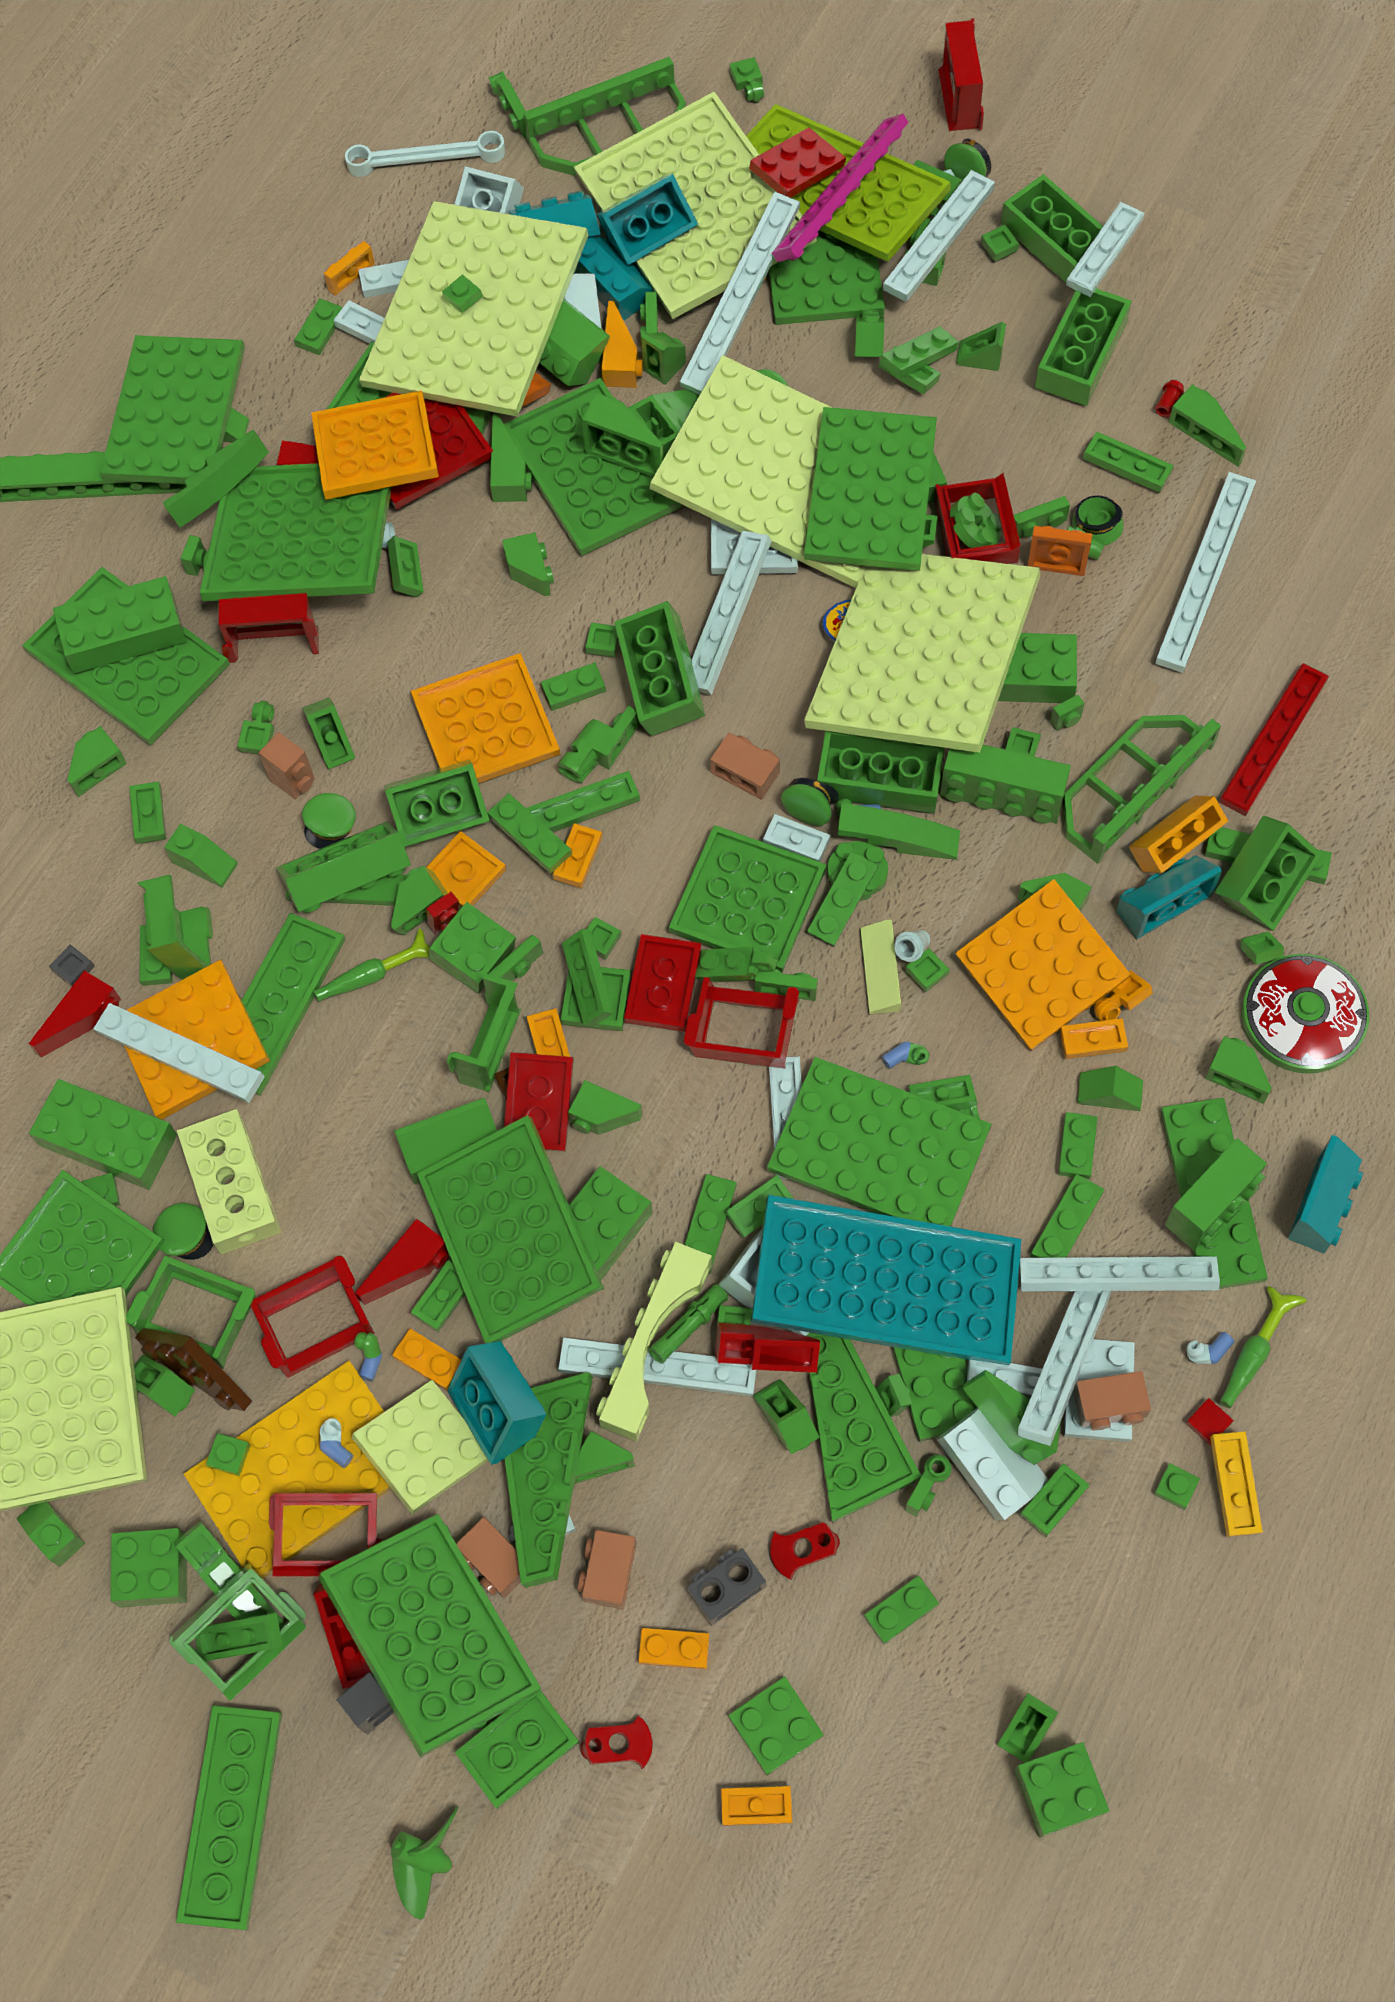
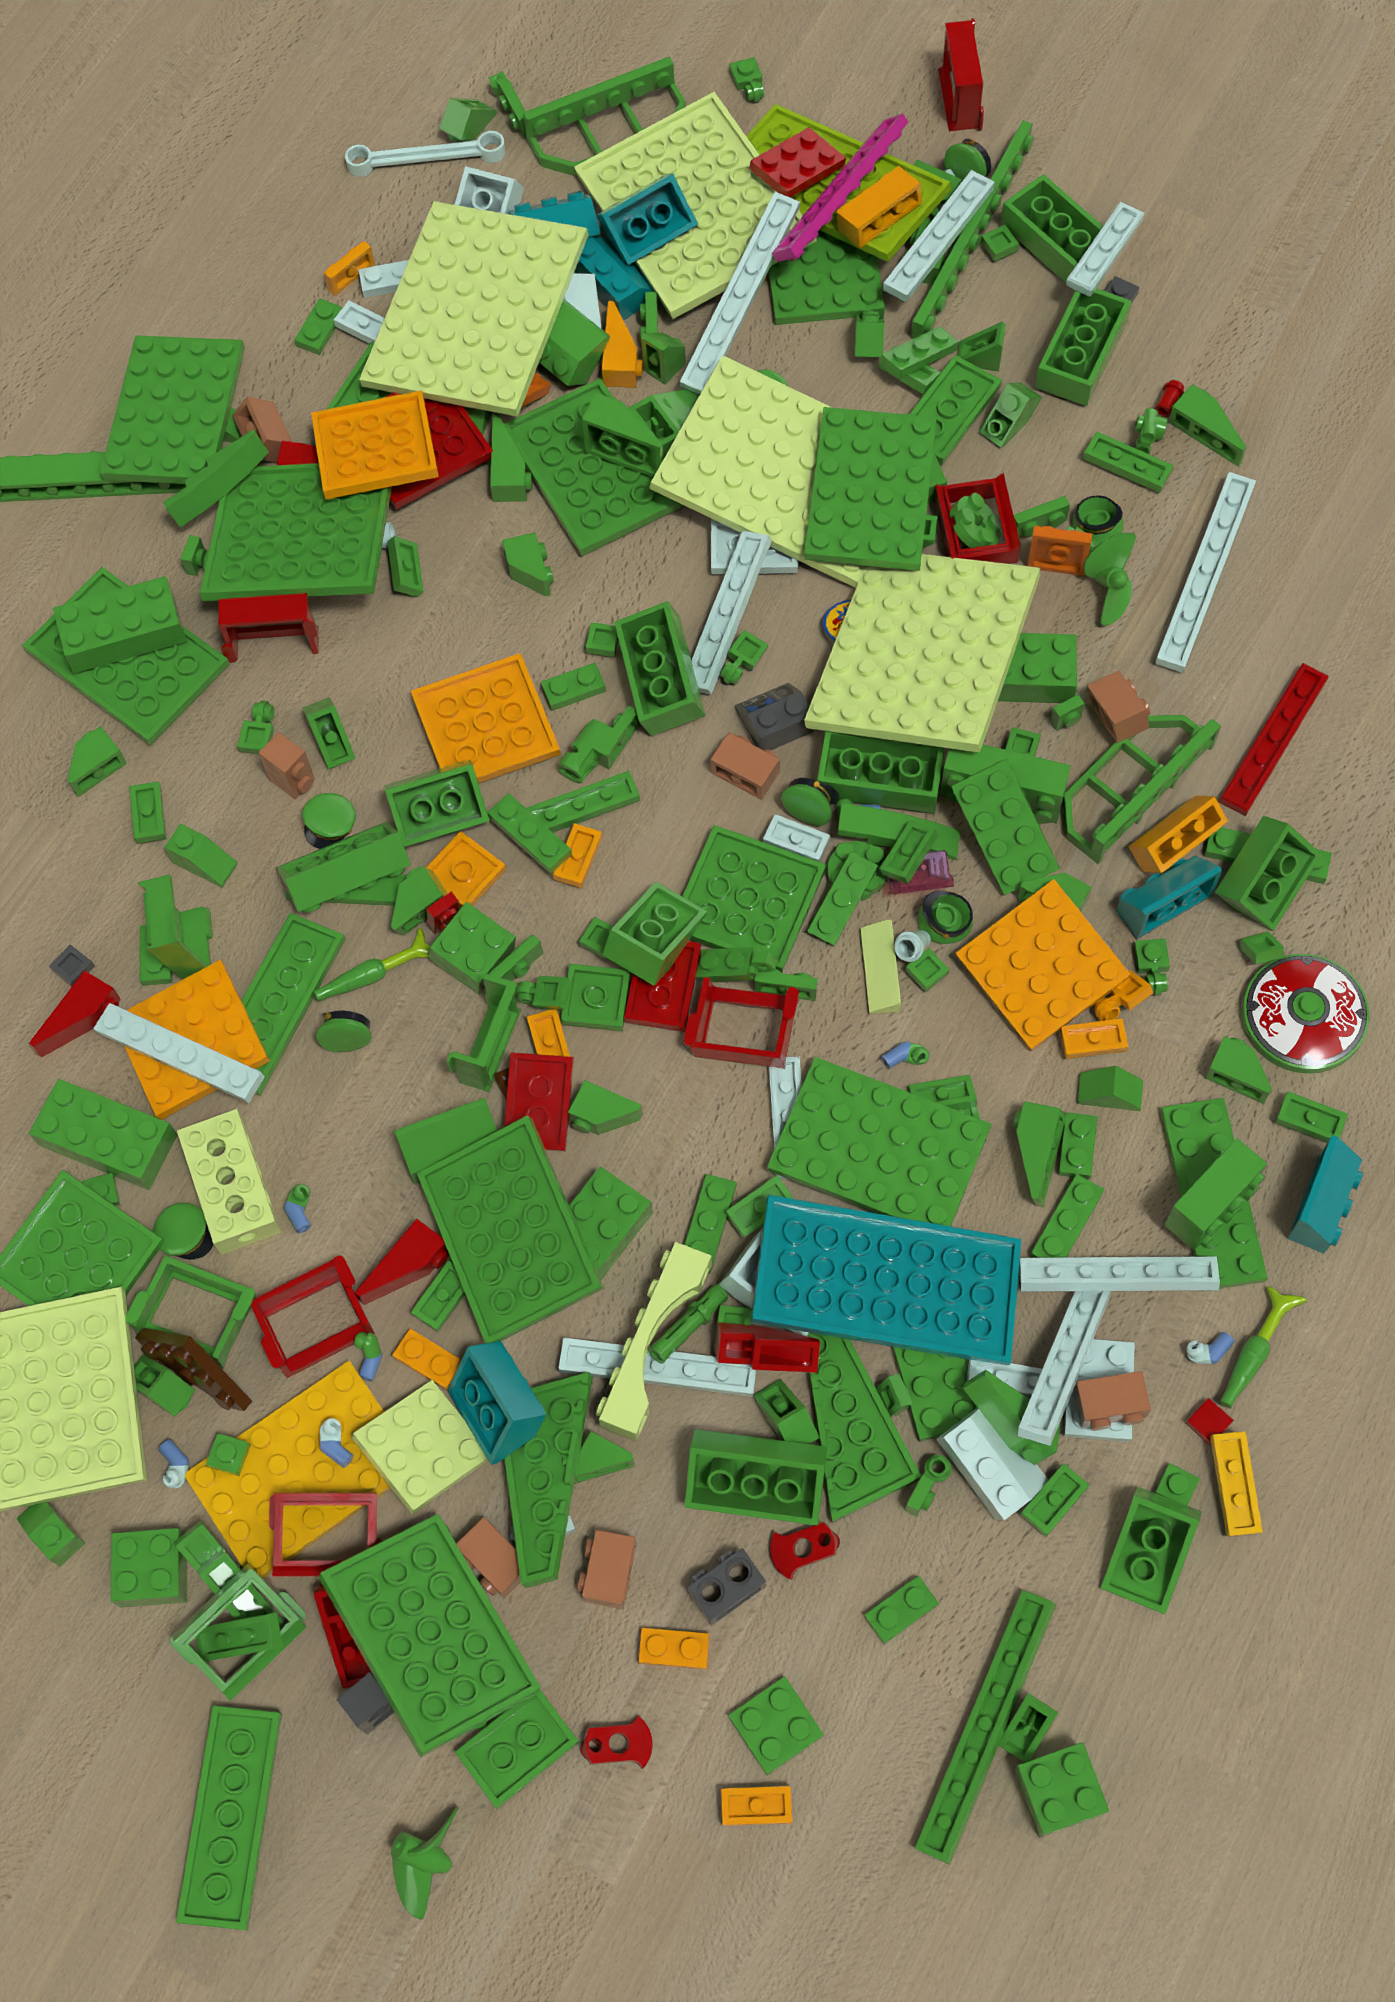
(177, 1464): none -> arm
(266, 422): none -> nougat brick
(296, 1205): none -> arm
(344, 1031): none -> bright green piece
(462, 293): bright green plate -> none
(466, 118): none -> bright green slope
(548, 993): none -> bright green plate
(587, 978): bright green plate -> none
(653, 933): none -> bright green slope
(745, 652): none -> bright green plate
(755, 1477): none -> bright green brick
(775, 717): none -> dark grey slope
(879, 206): none -> light orange brick
(908, 852): none -> bright green plate
(931, 874): none -> clear pink panel
(945, 917): none -> bright green piece
(957, 402): none -> bright green plate
(970, 235): none -> bright green plate
(985, 1727): none -> bright green plate
(1005, 826): none -> bright green plate
(1010, 413): none -> bright green slope
(1039, 1138): none -> bright green slope
(1106, 567): none -> bright green piece
(1119, 706): none -> nougat brick
(1123, 288): none -> dark grey plate
(1150, 428): none -> bright green plate
(1151, 1550): none -> bright green slope
(1153, 958): none -> bright green plate
(1310, 1117): none -> bright green plate

